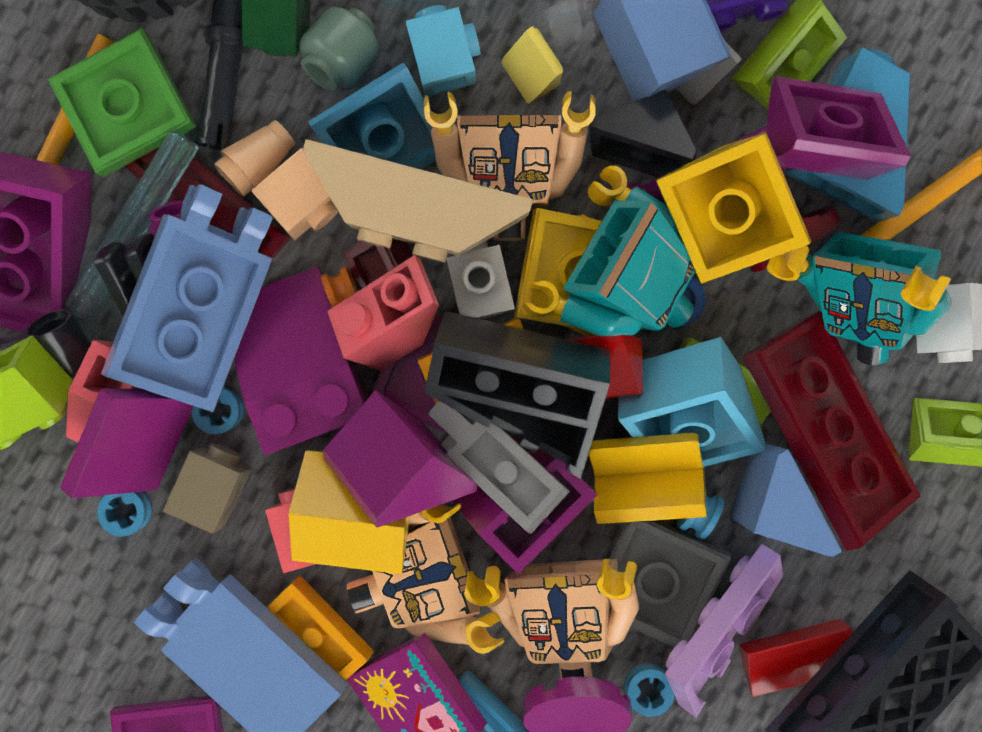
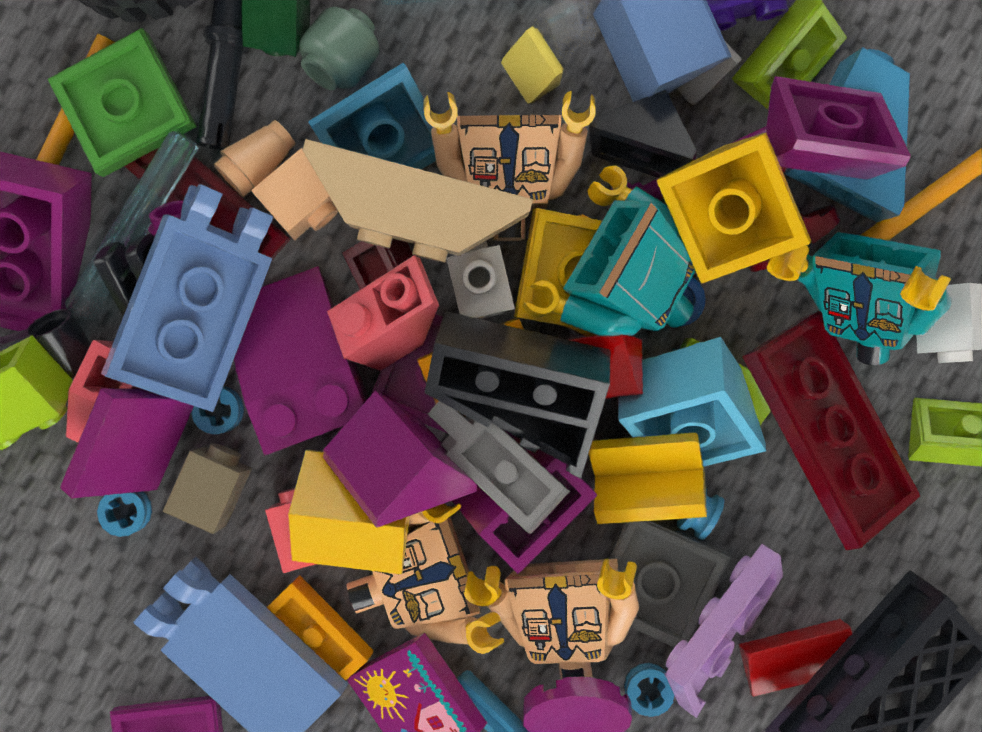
(340, 286): orange bush -> none
(443, 49): medium azure brick -> none
(779, 504): medium blue slope -> none

